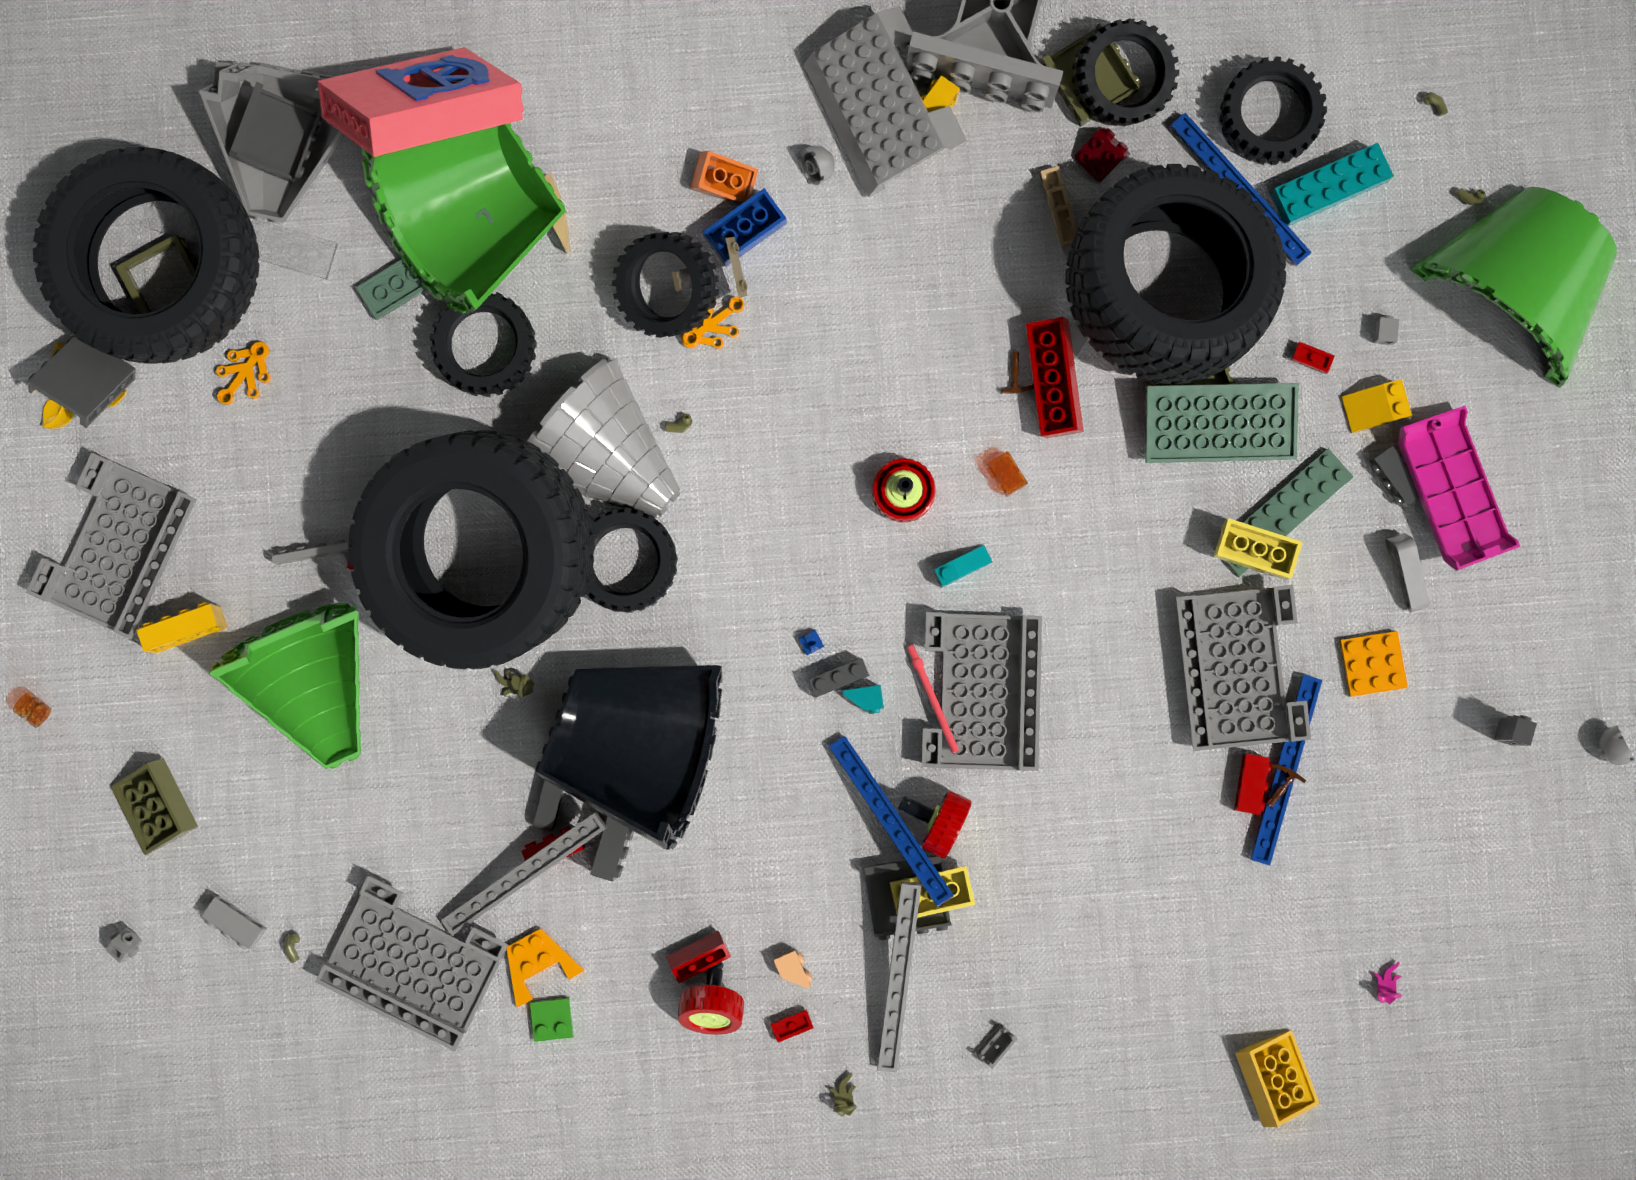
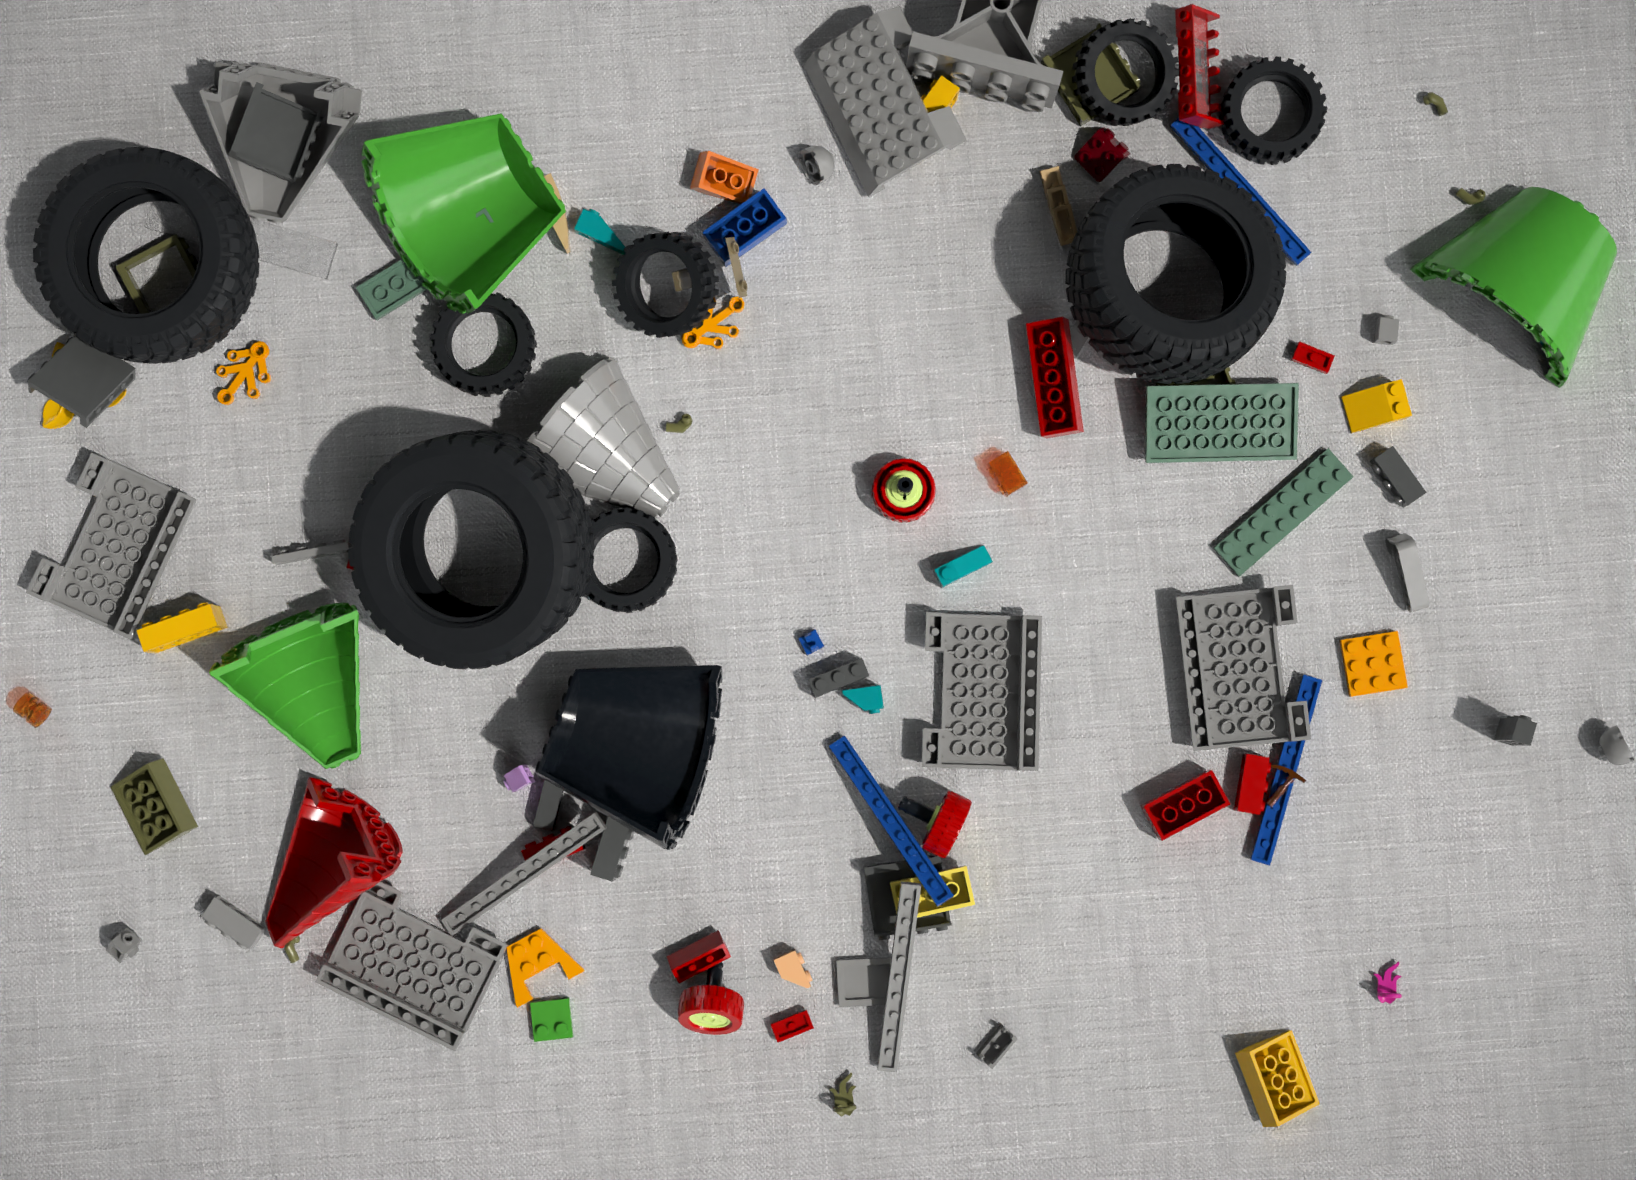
(331, 859): none -> red cone
(420, 101): coral panel -> none
(518, 778): none -> lavender slope
(519, 685): olive piece -> none
(596, 229): none -> teal slope
(862, 981): none -> light grey piece
(918, 664): coral bar -> none
(1015, 372): reddish brown piece -> none
(1185, 805): none -> red brick
(1194, 66): none -> red window
(1257, 549): light yellow brick -> none
(1332, 184): teal brick -> none
(1454, 489): dark pink piece -> none

